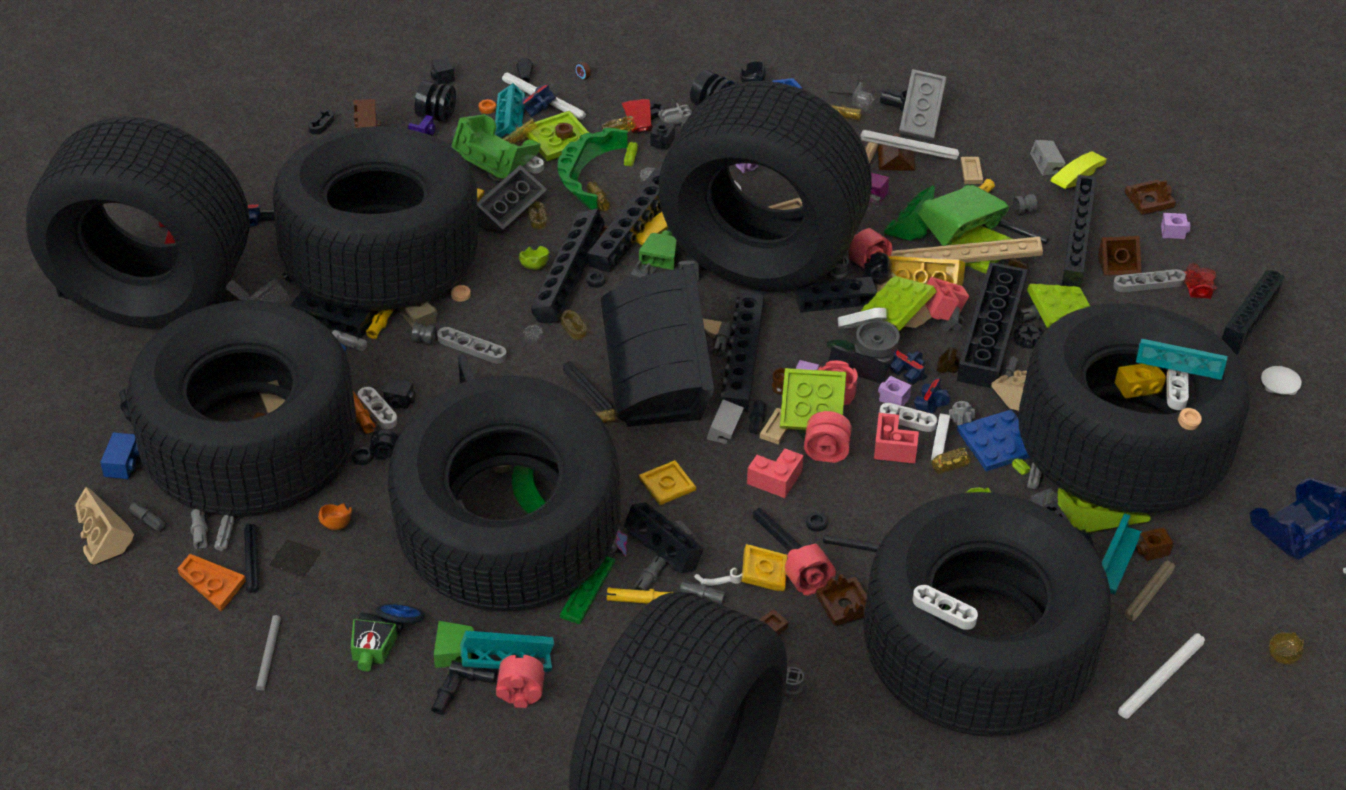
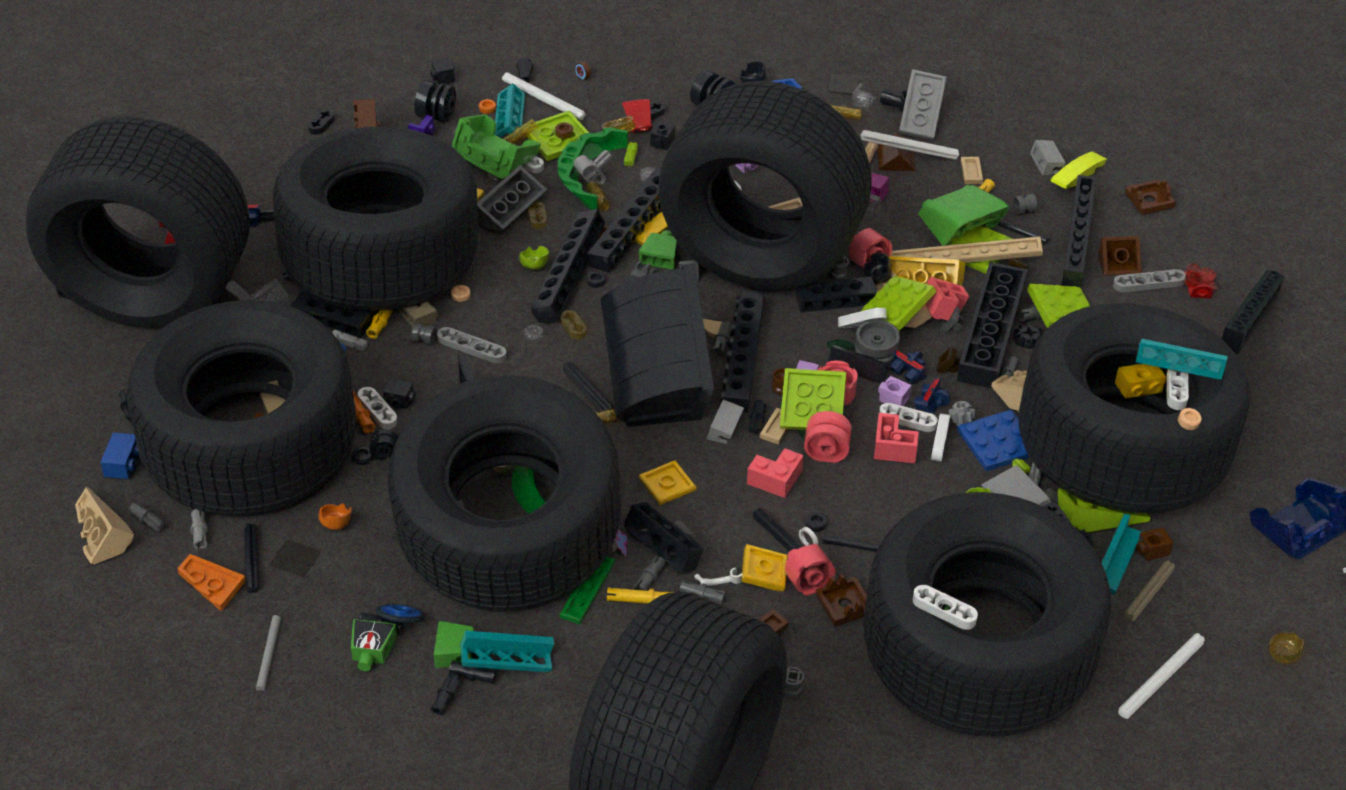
(224, 532): light grey axle -> none
(520, 680): coral brick -> none
(538, 100): dark blue hips -> none
(590, 169): none -> light grey beam
(675, 115): light grey arm -> none
(810, 532): none -> white piece
(909, 223): green wedge -> none
(951, 460): clear yellow beam -> none
(1017, 484): none -> light grey tile
(1174, 225): lavender brick -> none
(1281, 380): white dish -> none

